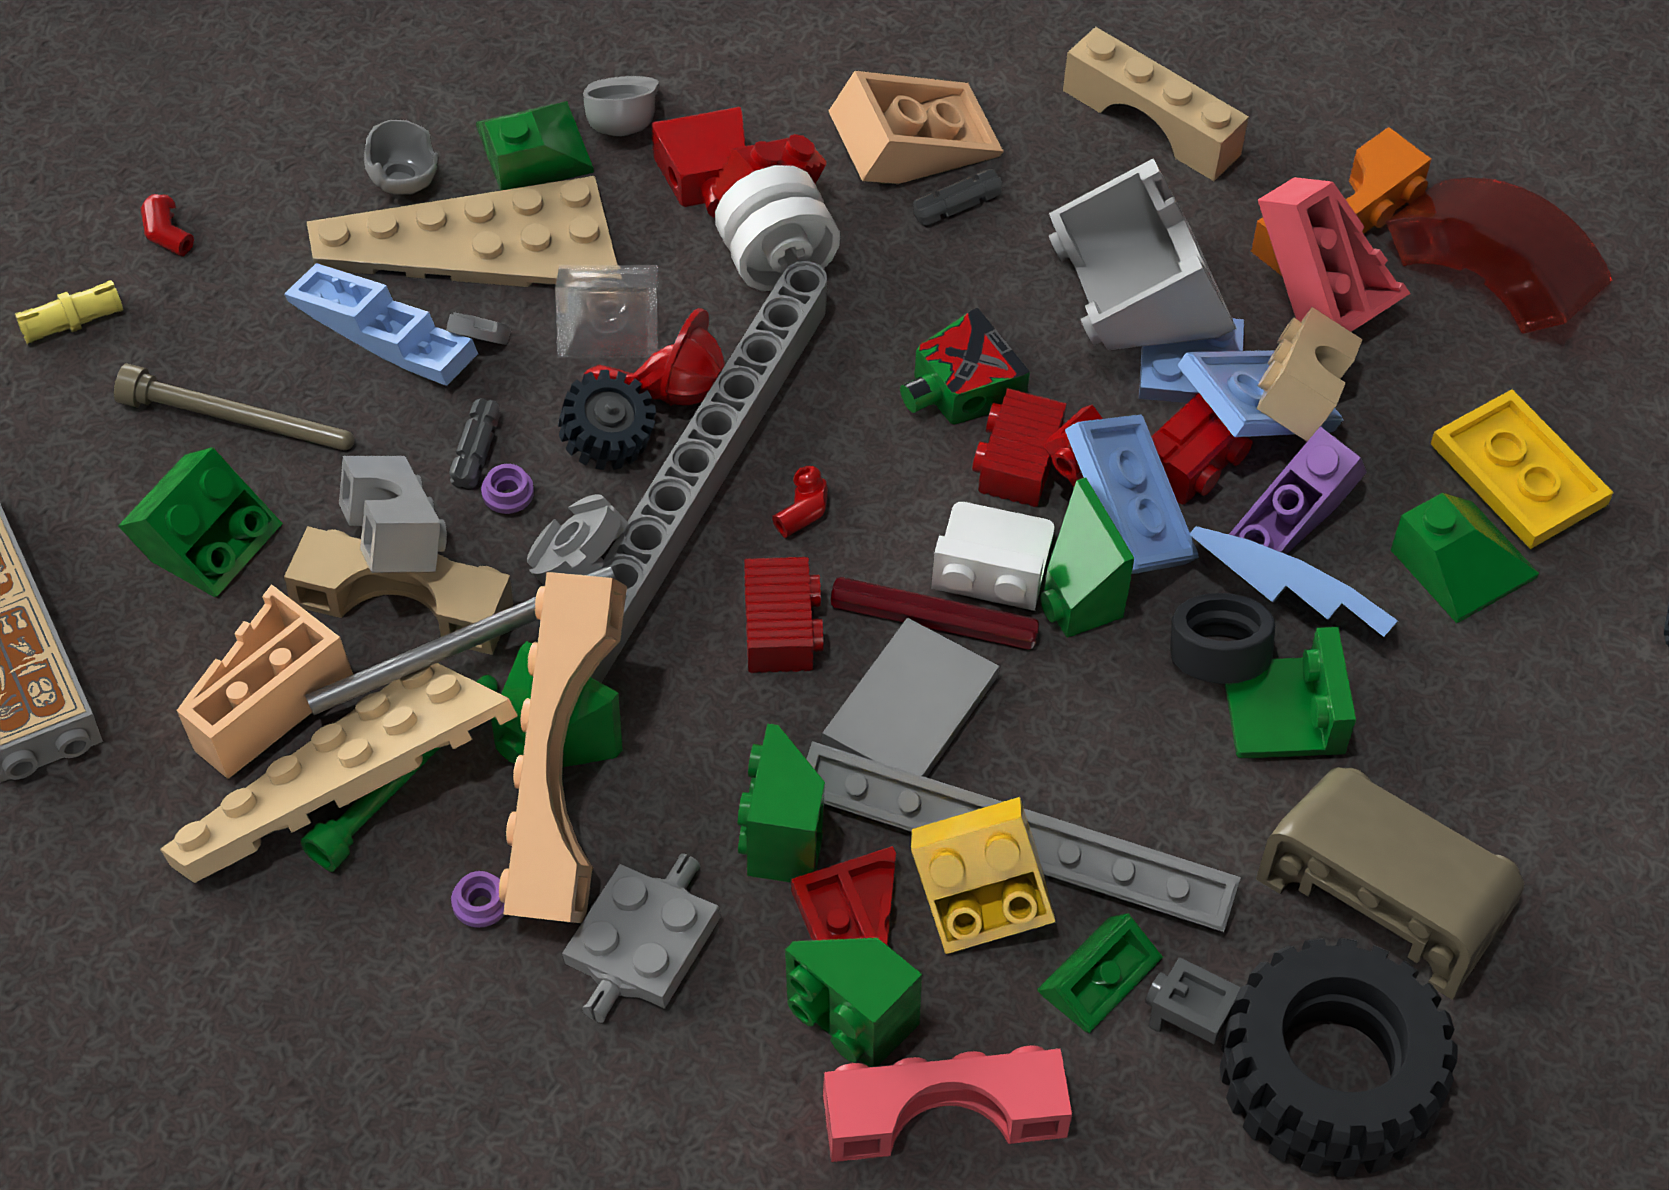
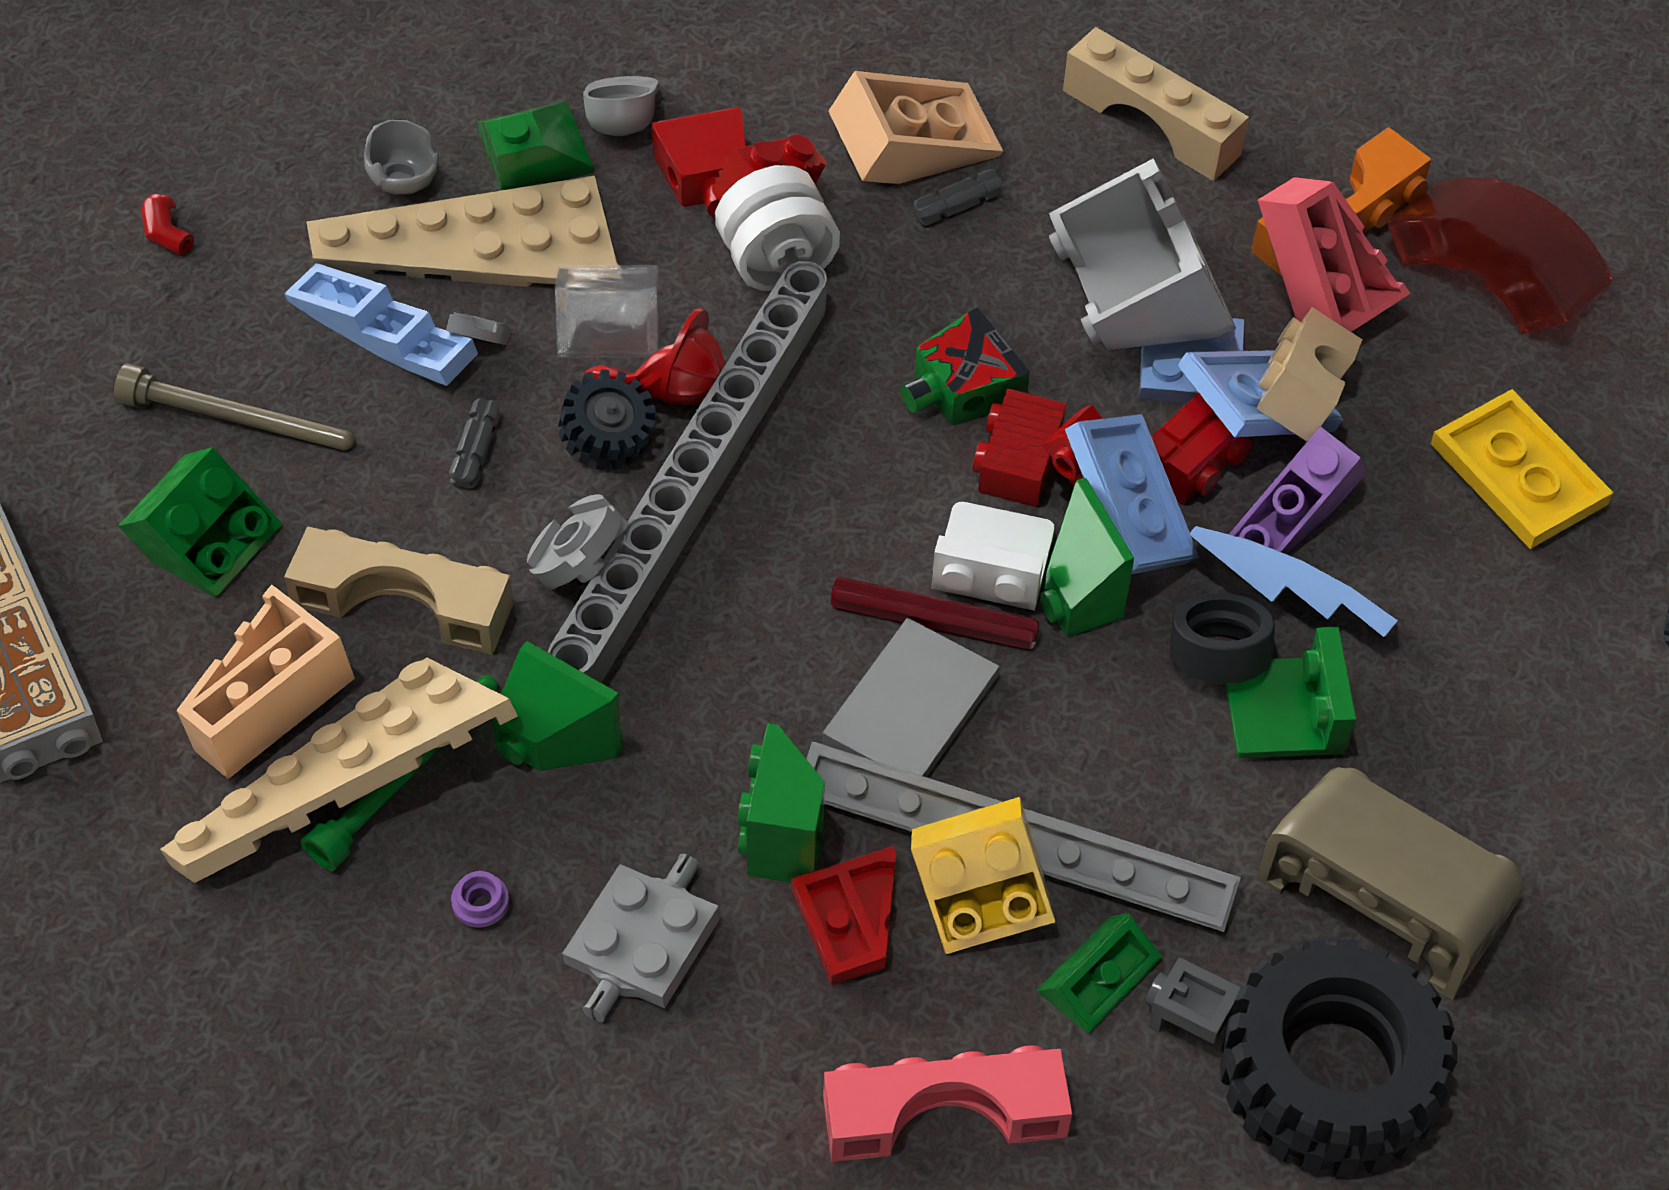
(69, 311): light yellow pin -> none
(394, 514): light grey arch -> none
(428, 654): flat silver bar -> none
(507, 477): medium lavender plate -> none
(576, 632): light nougat arch -> none
(780, 614): red brick -> none
(808, 505): red arm -> none
(855, 994): green slope -> none
(1459, 555): green slope -> none

